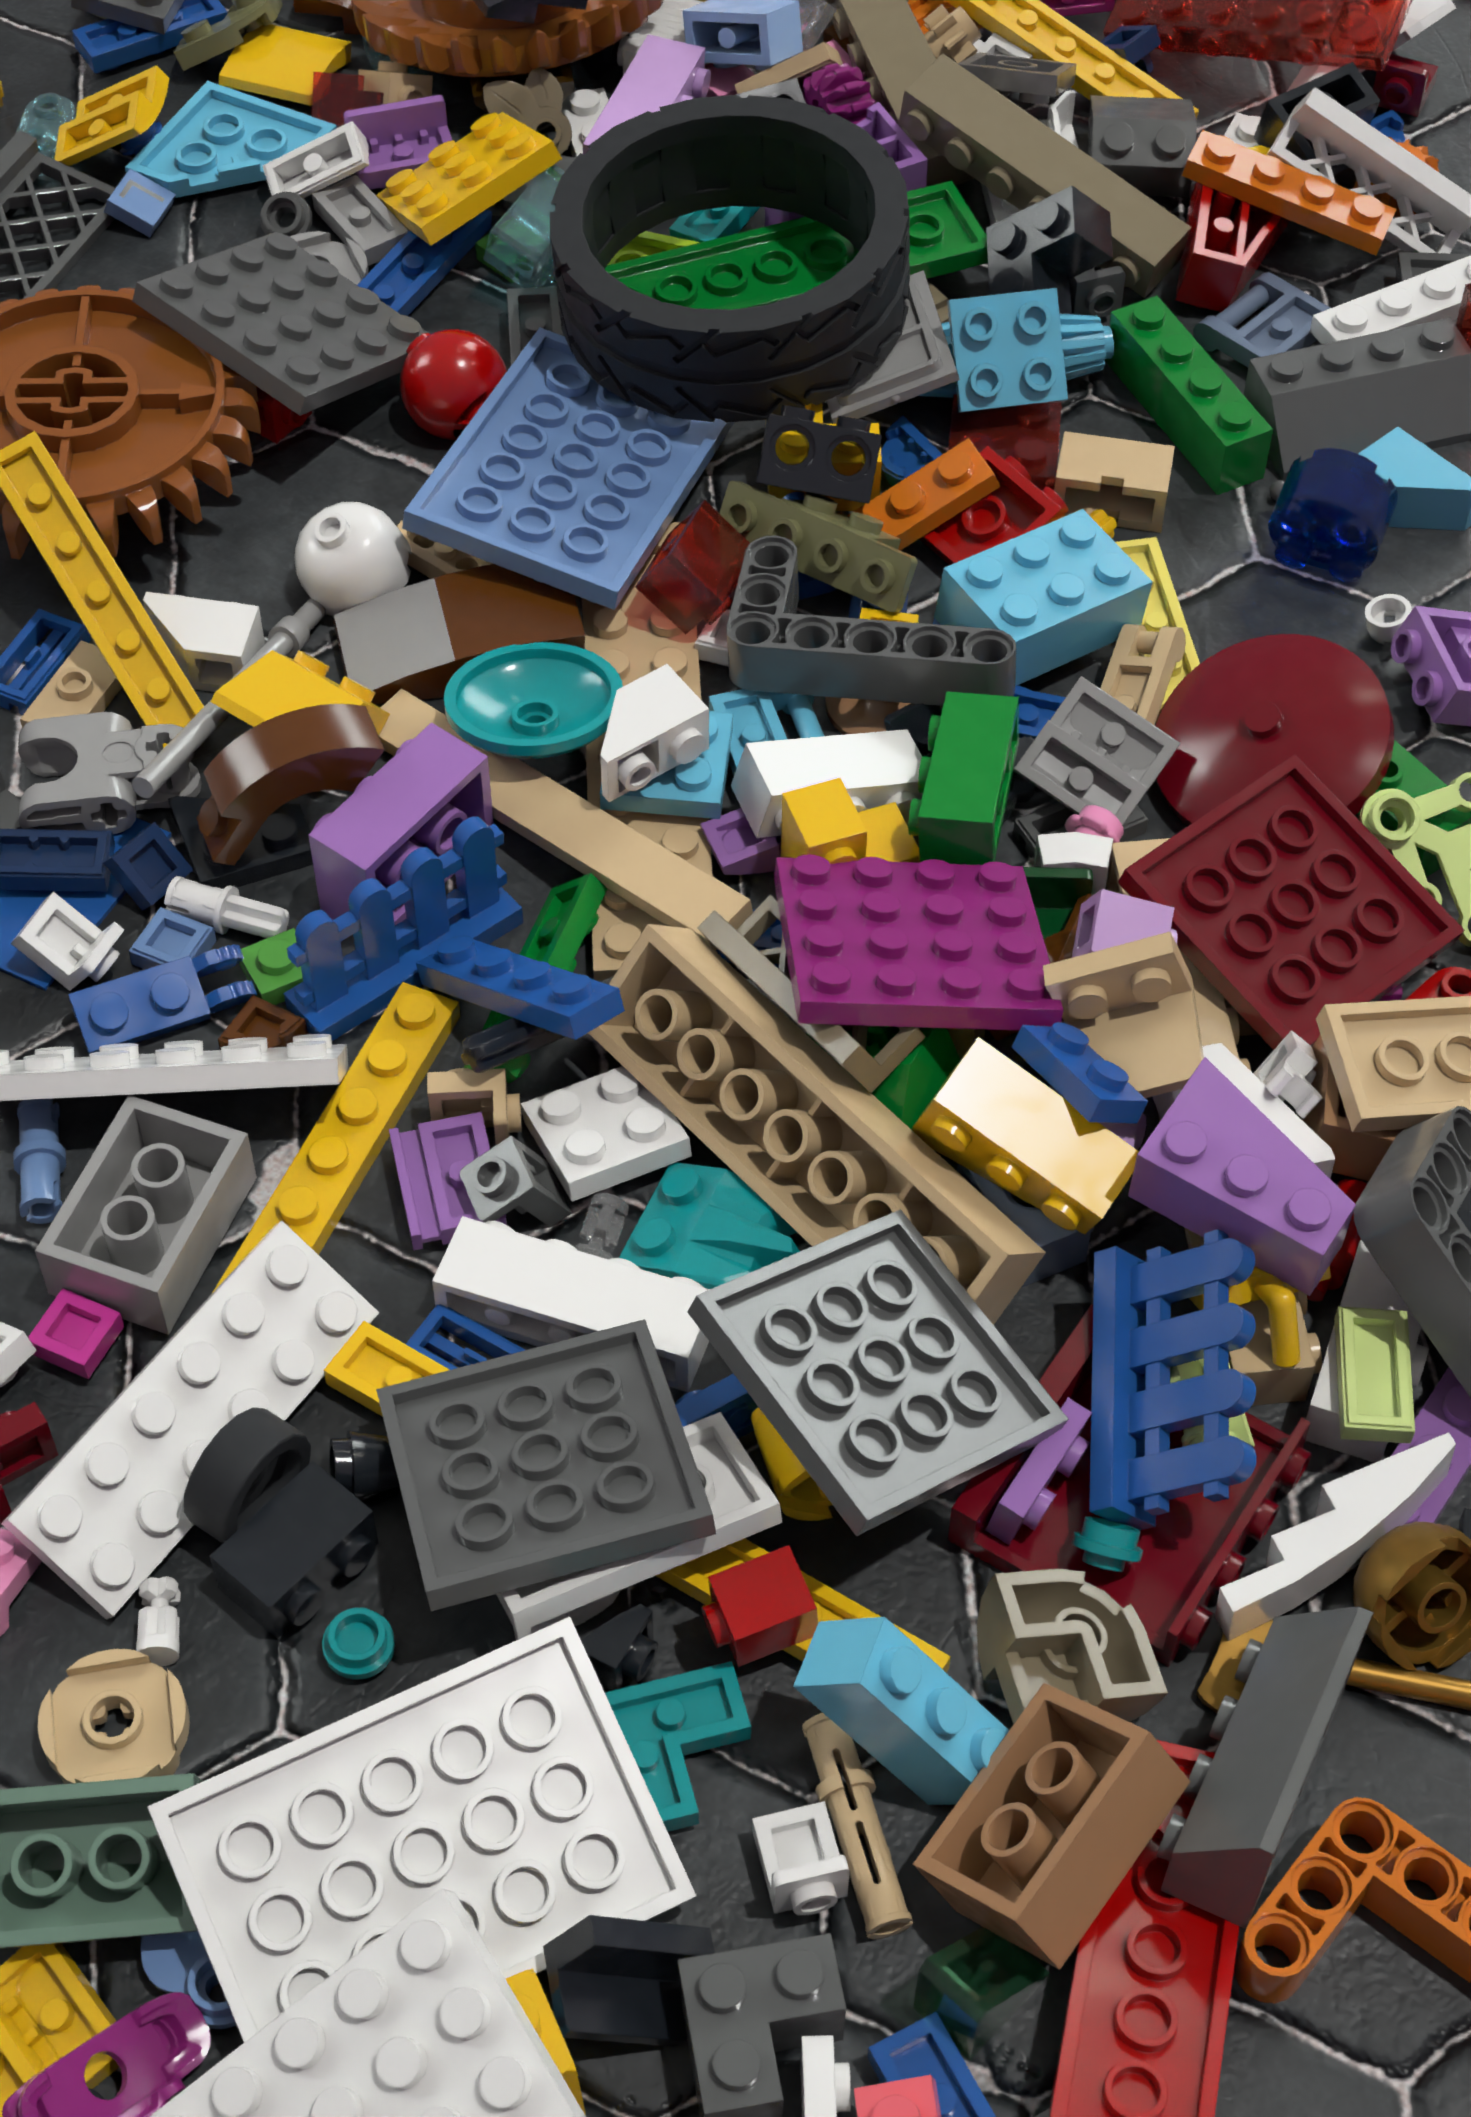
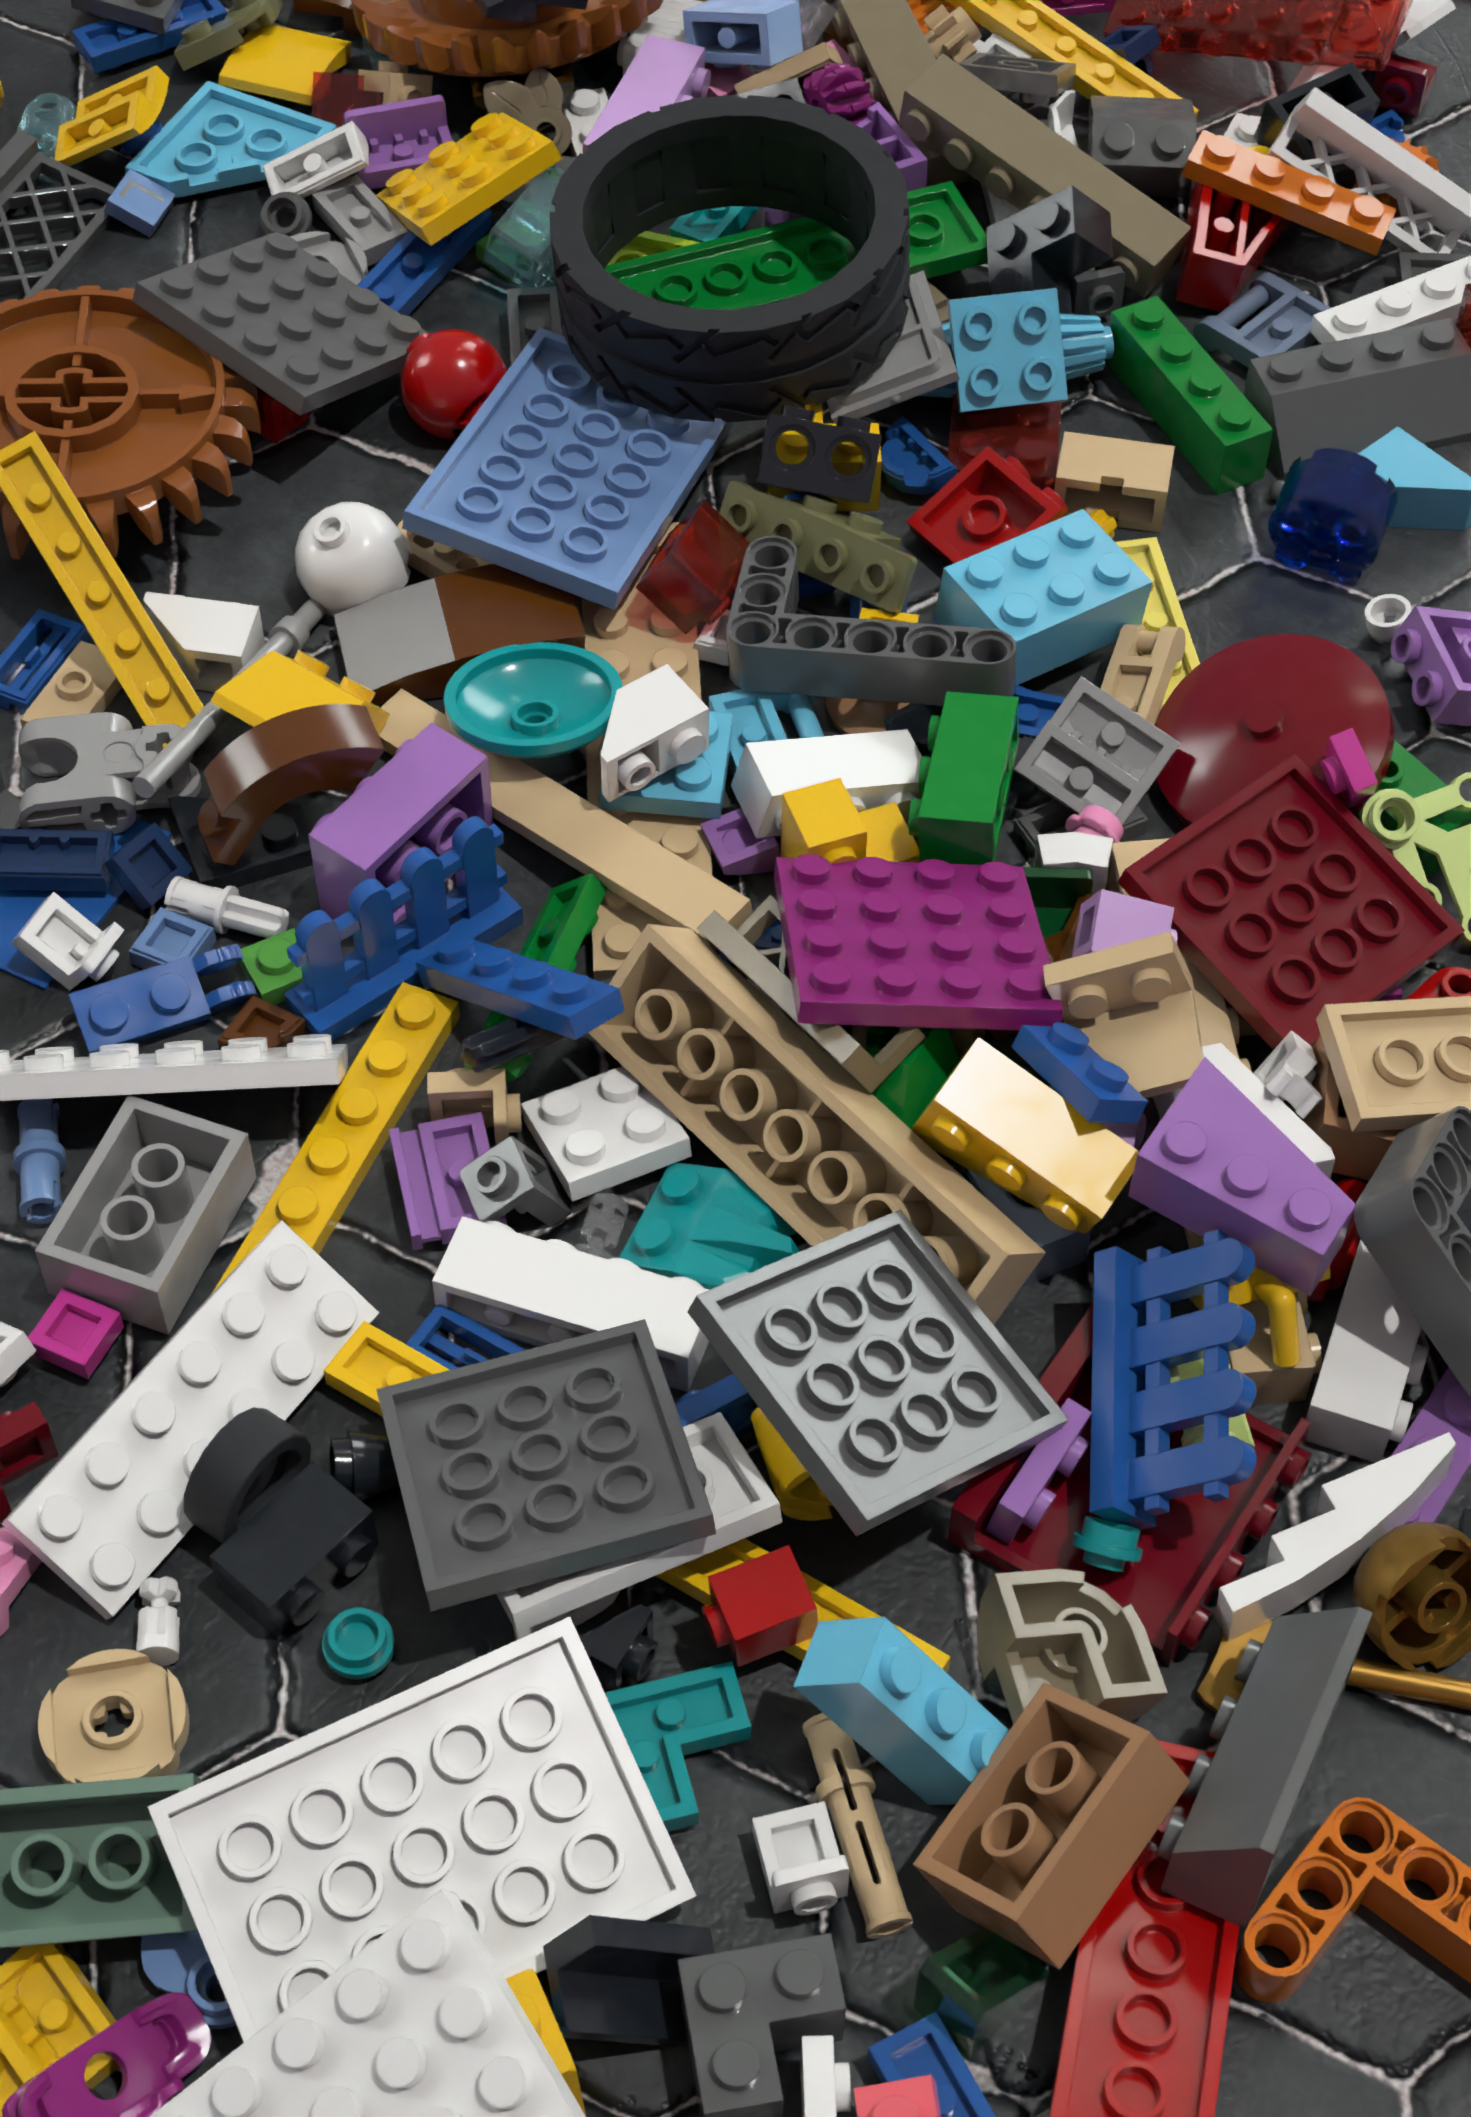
(933, 494): orange plate -> none
(1348, 768): none -> dark pink plate
(1374, 1375): yellowish green tile -> none

